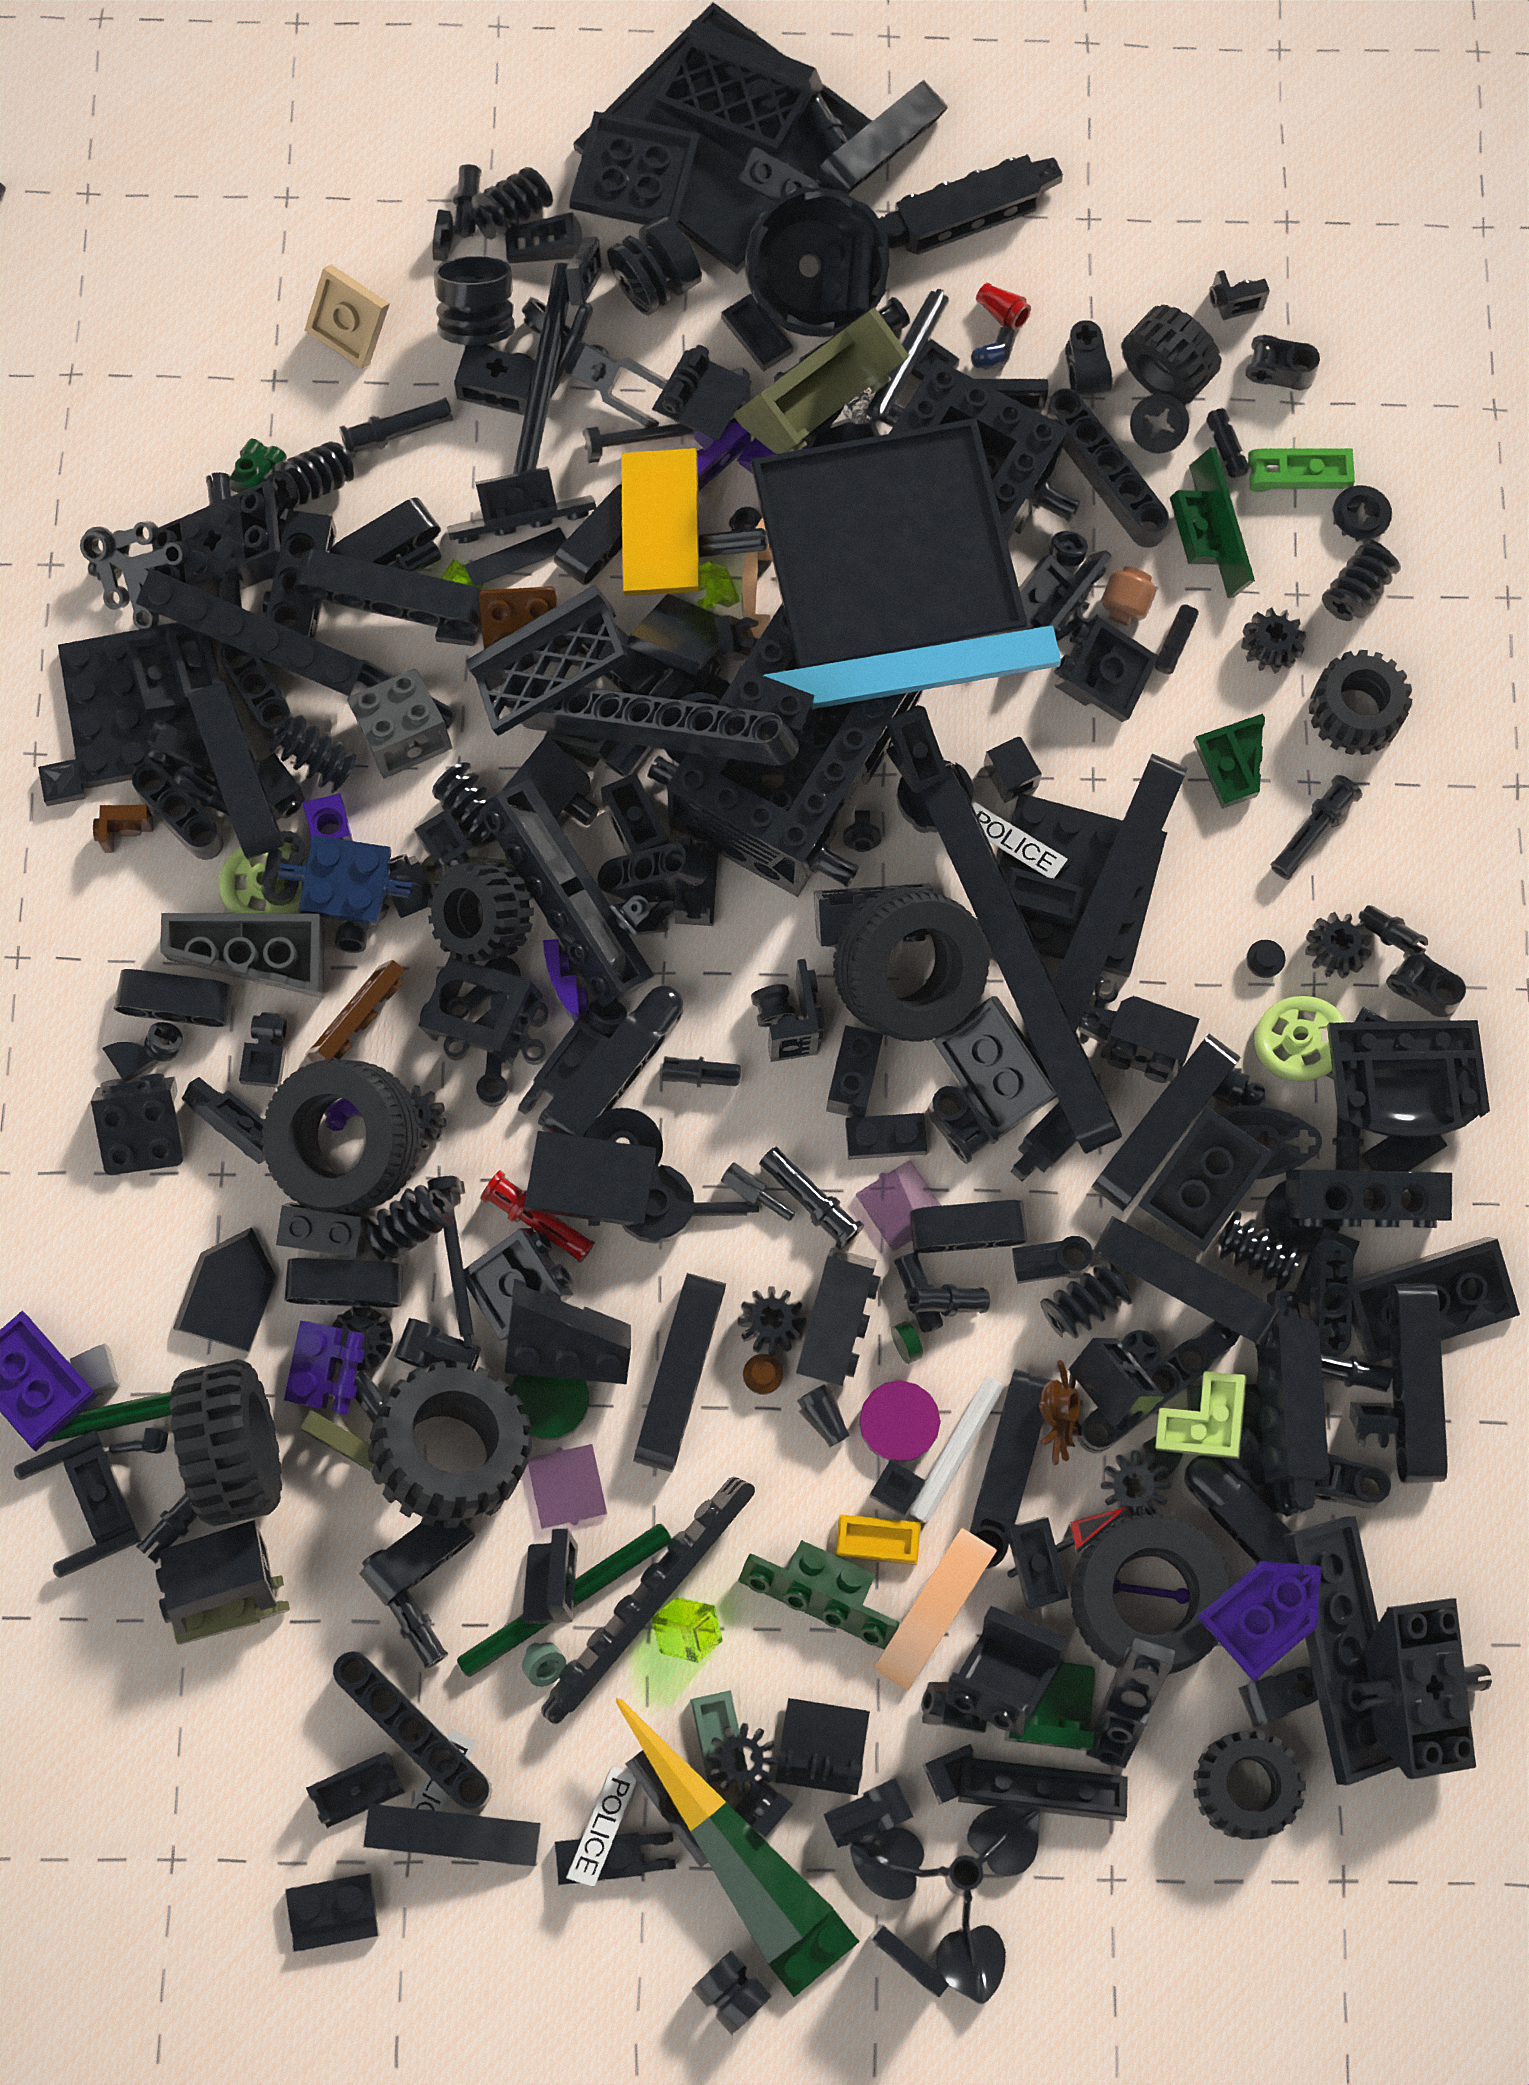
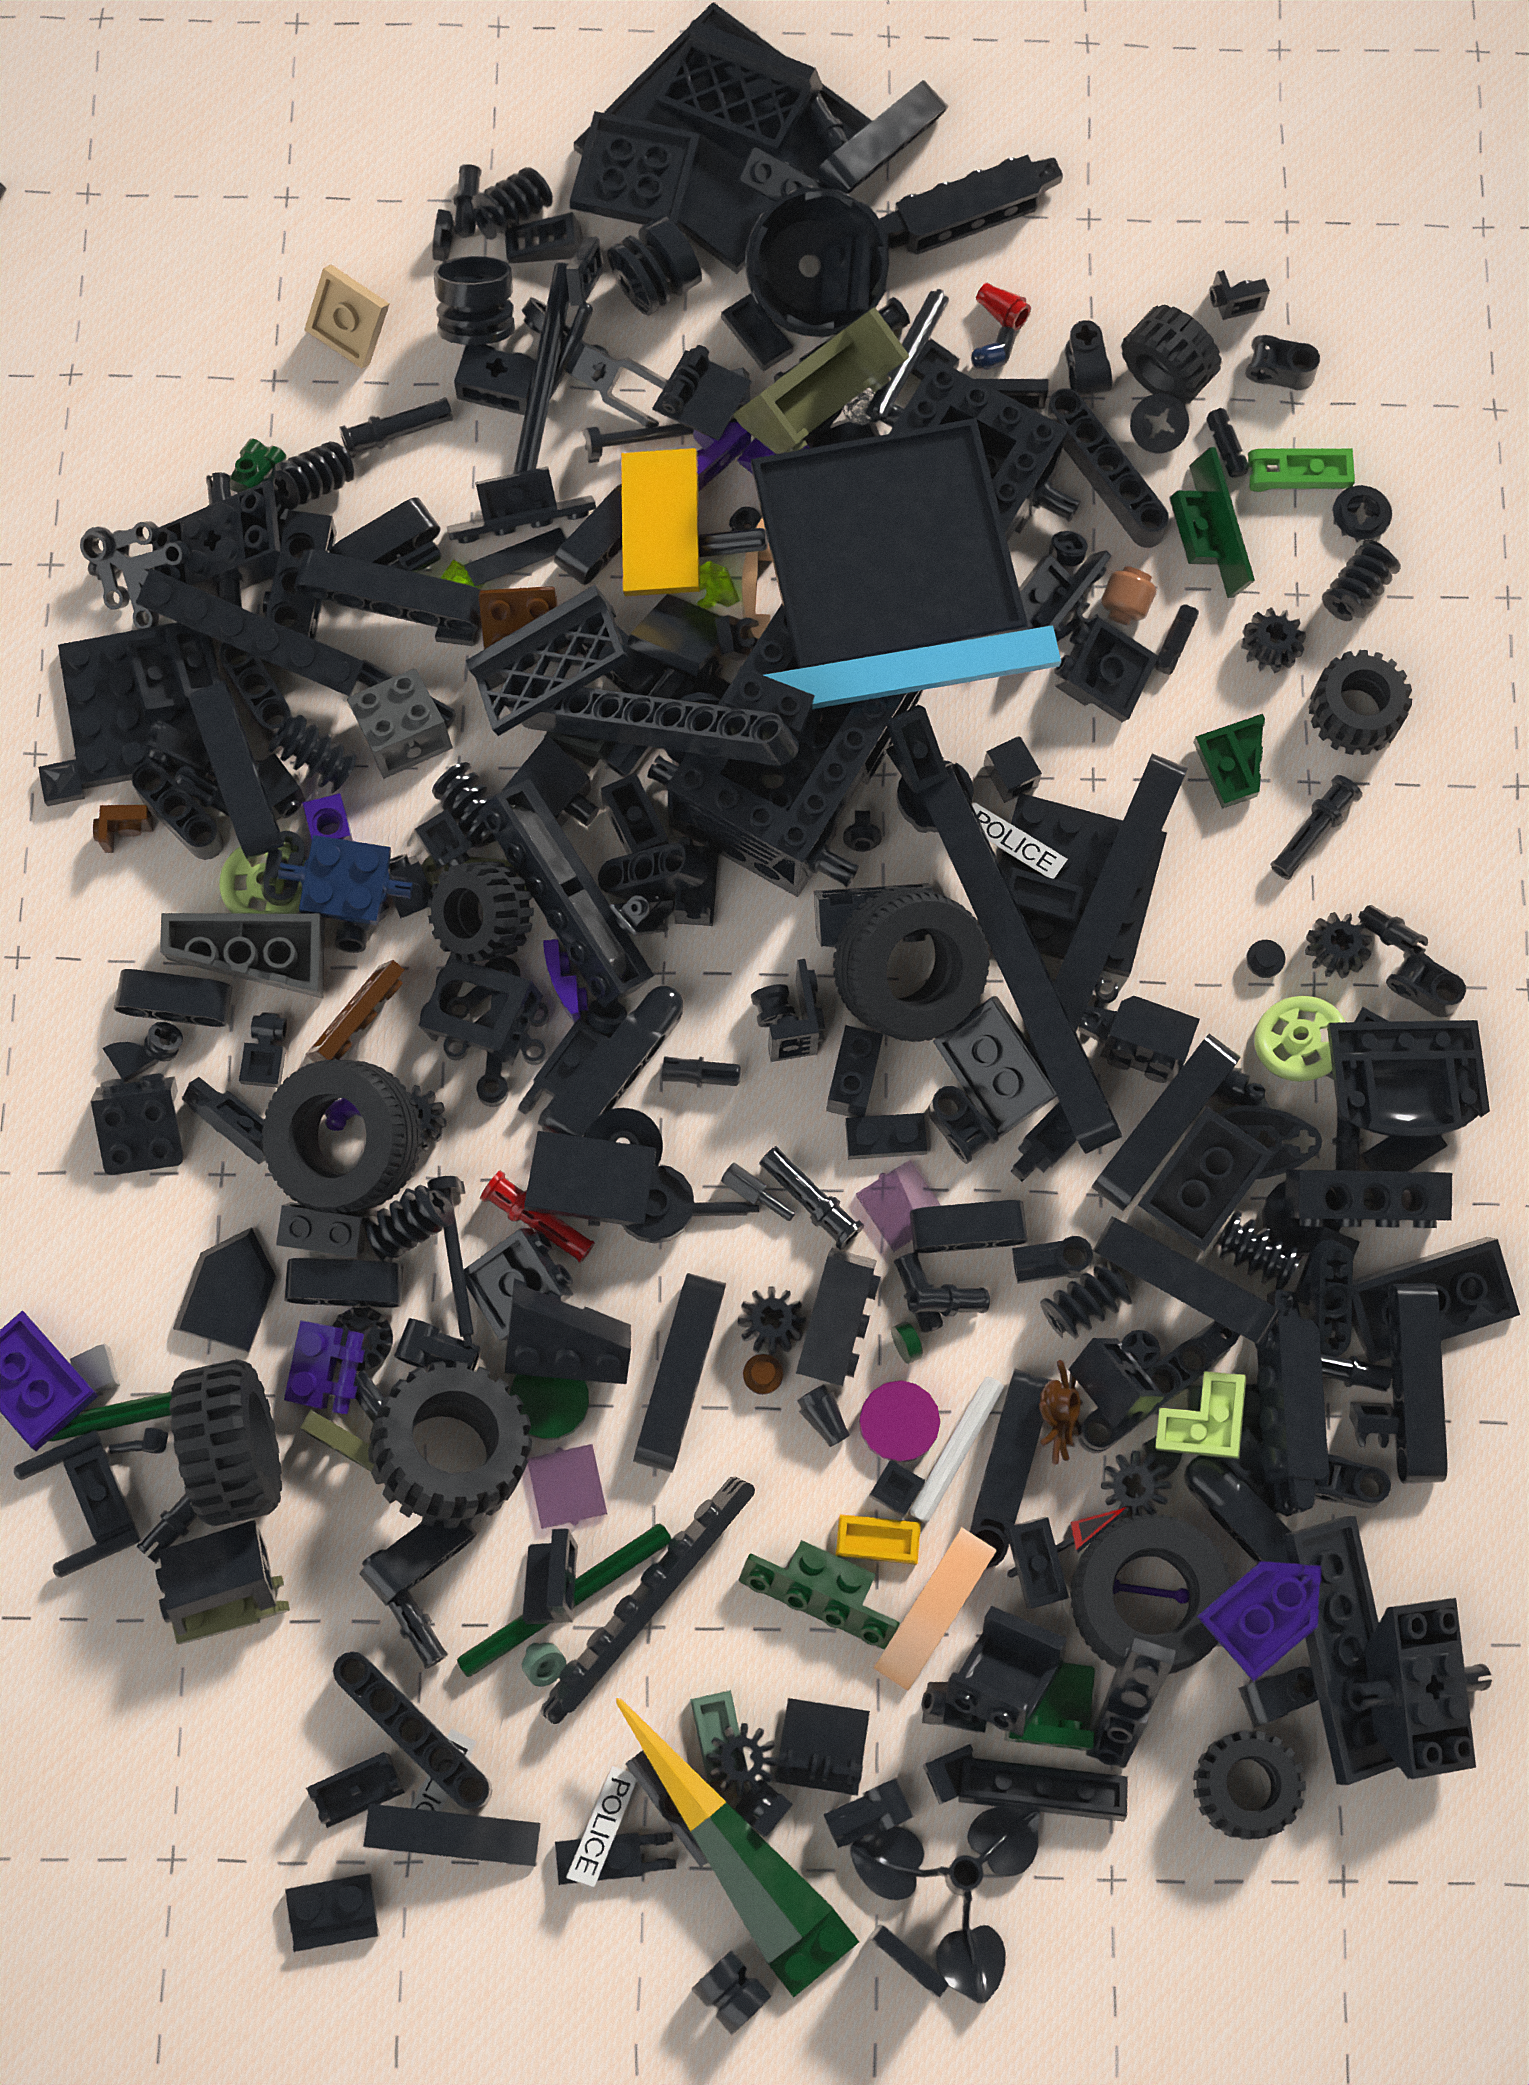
(687, 1629): clear neon green panel -> none

